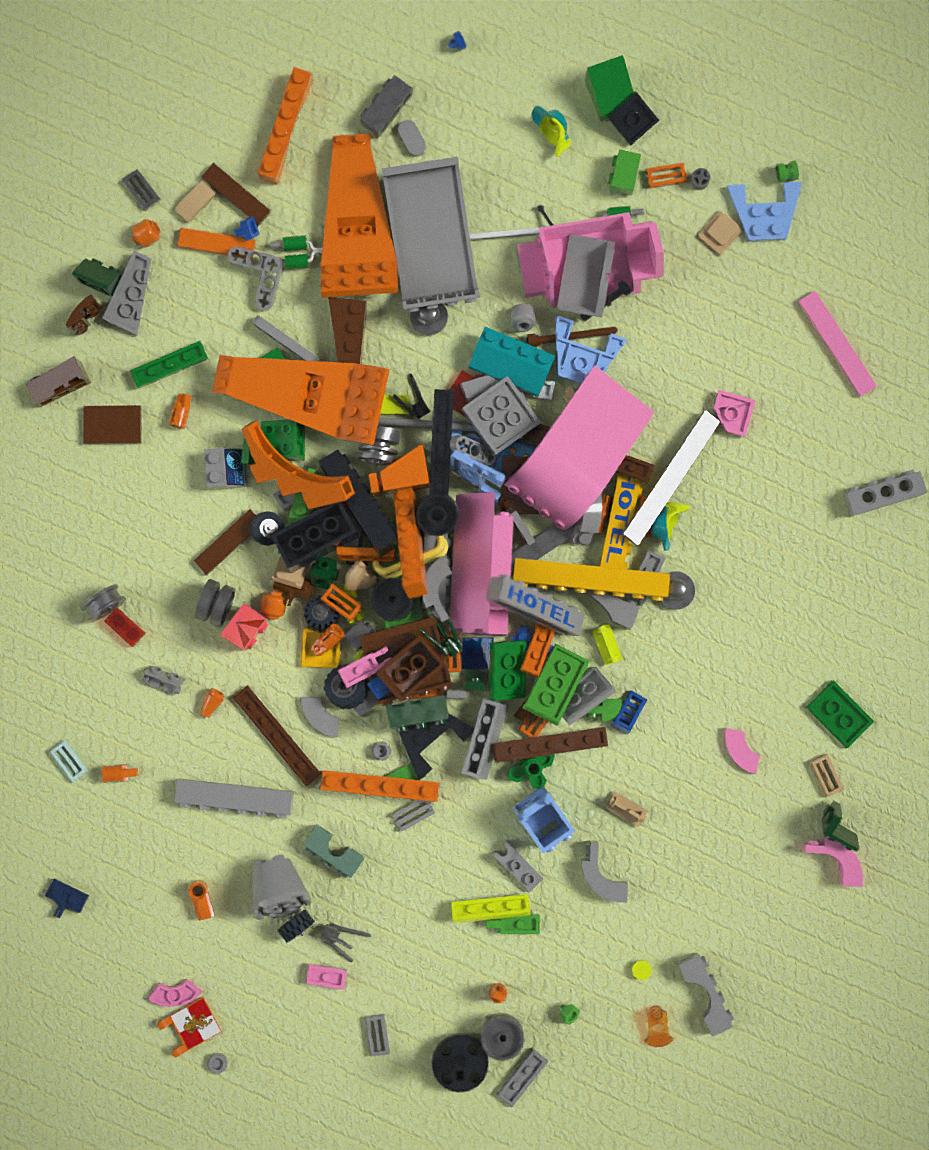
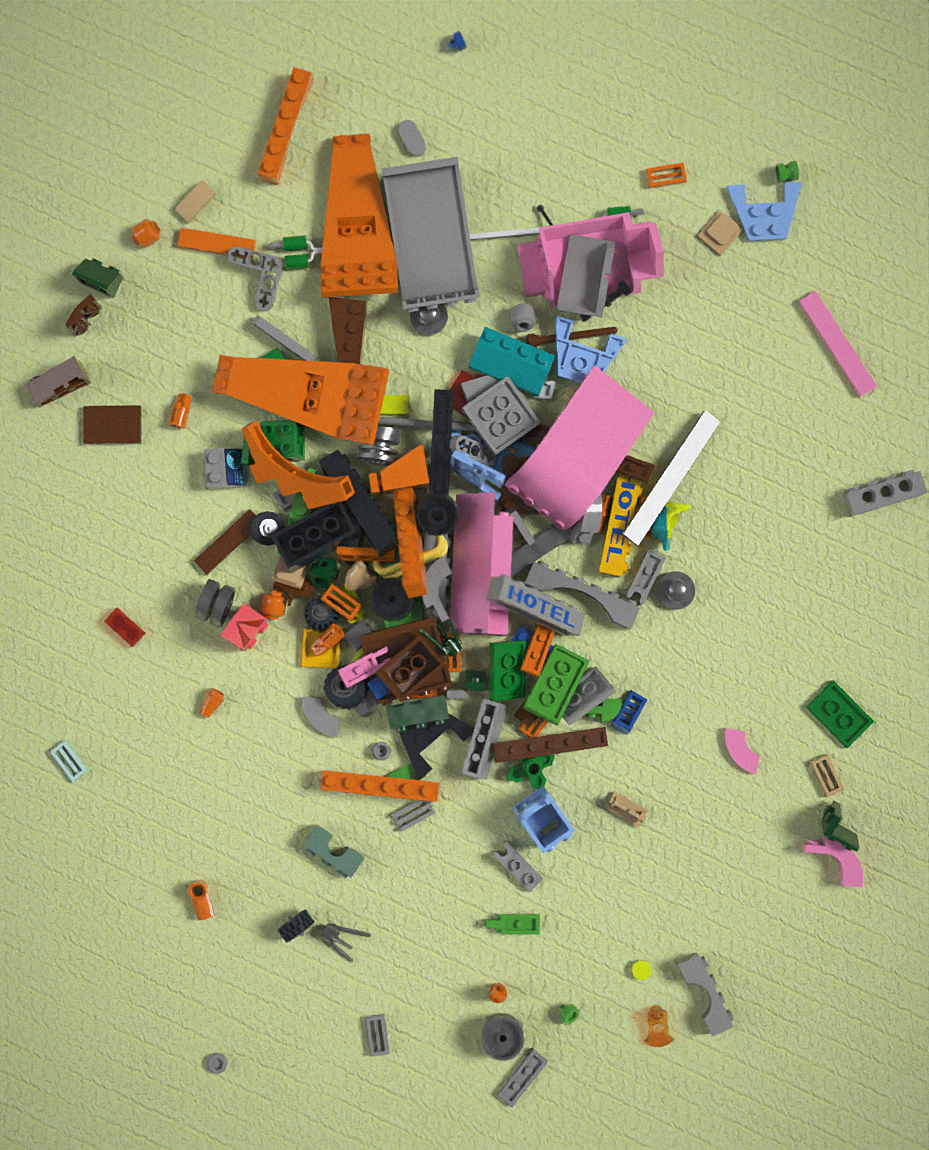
(66, 897): dark blue plate -> none
(103, 603): flat silver wheel -> none
(118, 773): orange hinge -> none
(128, 299): light grey wing -> none
(150, 201): flat silver tile -> none
(155, 676): light grey hinge -> none
(169, 364): green plate -> none
(175, 995): bright pink tile -> none
(193, 1024): flag -> none
(233, 796): light grey brick -> none
(236, 193): reddish brown tile -> none
(248, 228): blue tile -> none
(277, 735): reddish brown tile -> none
(277, 889): light grey cone -> none
(326, 976): bright pink plate -> none
(386, 105): flat silver brick -> none
(419, 408): black plant -> none
(460, 1062): black piece -> none
(476, 652): clear blue piece -> none
(490, 908): neon yellow hinge -> none
(553, 126): neon yellow hair -> none
(592, 578): yellow brick -> none
(607, 644): neon yellow hinge -> none
(608, 85): green slope -> none
(611, 890): light grey arch -> none
(625, 172): bright green brick -> none
(632, 118): black tile -> none
(702, 175): flat silver wheel -> none
(733, 412): bright pink plate -> none

